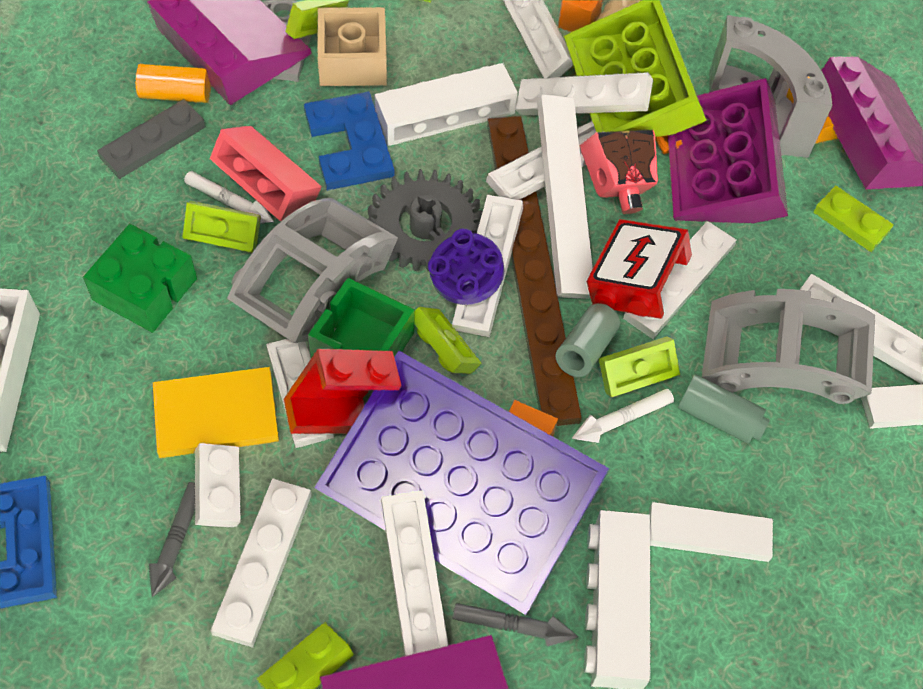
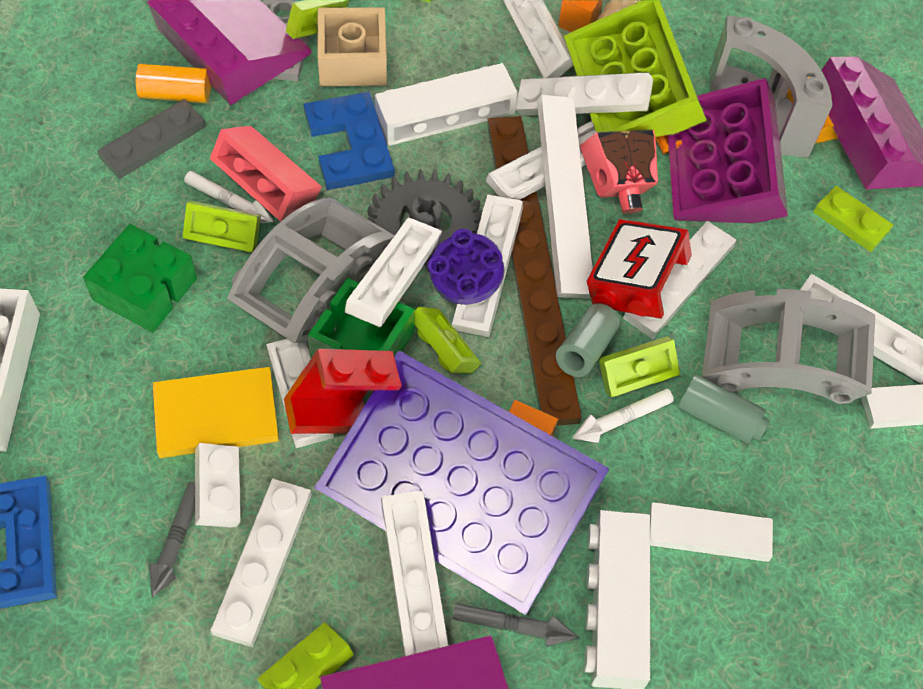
(393, 272): none -> white plate

